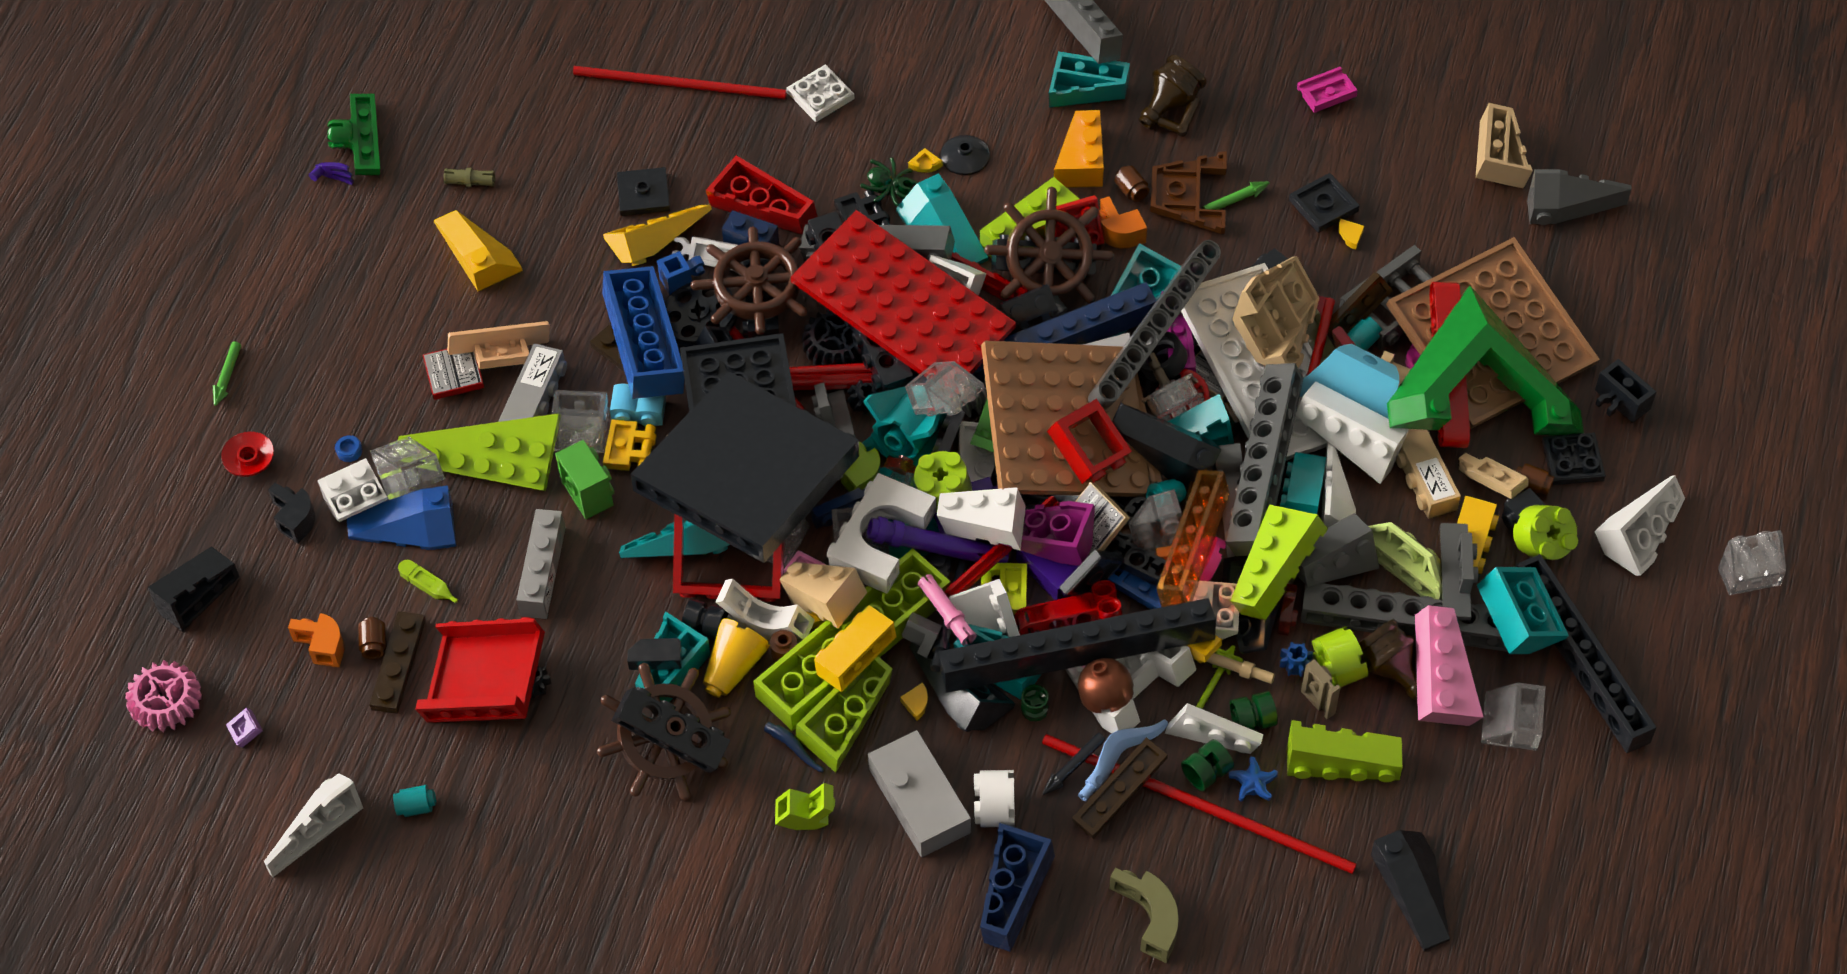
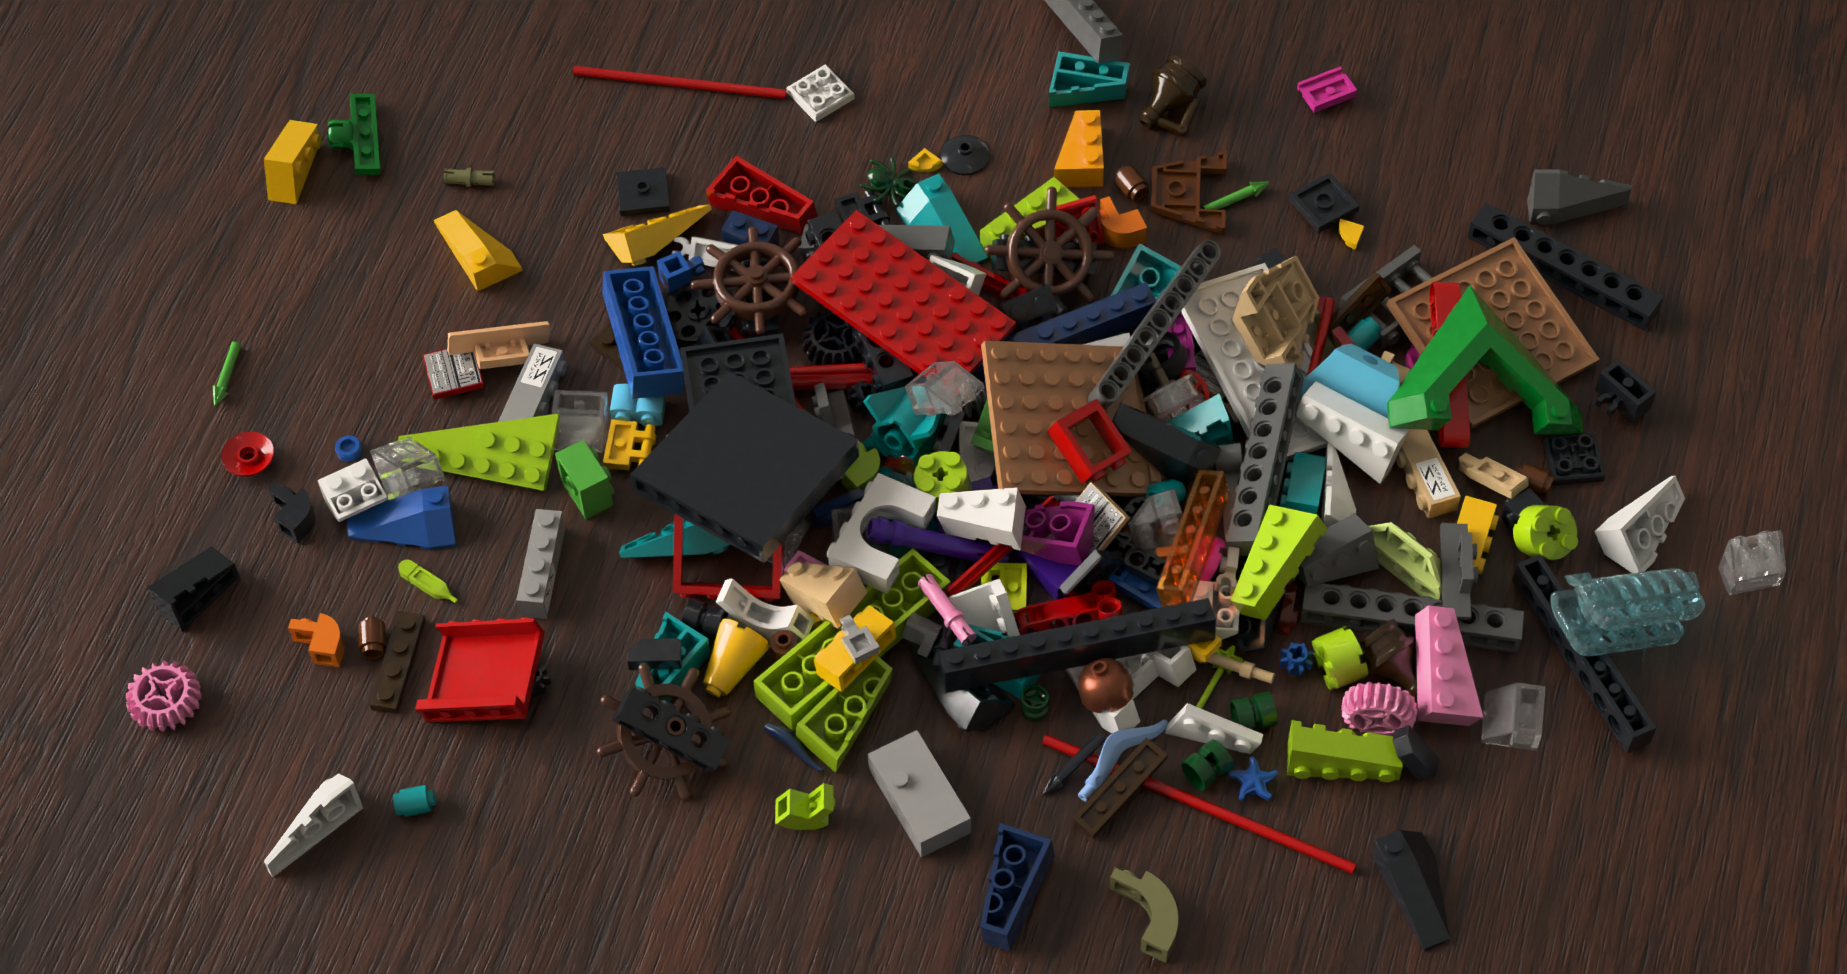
(244, 727): medium lavender tile -> none
(291, 160): none -> yellow wedge
(332, 170): dark purple piece -> none
(858, 642): none -> light grey plate
(916, 701): yellow tile -> none
(996, 798): white brick -> none
(1228, 567): none -> light grey plate
(1319, 689): dark tan plate -> none
(1378, 708): none -> bright pink gear
(1415, 753): none -> black piece
(1500, 150): tan wedge -> none
(1521, 609): teal slope -> none
(1570, 268): none -> black brick
(1626, 607): none -> clear light blue piece

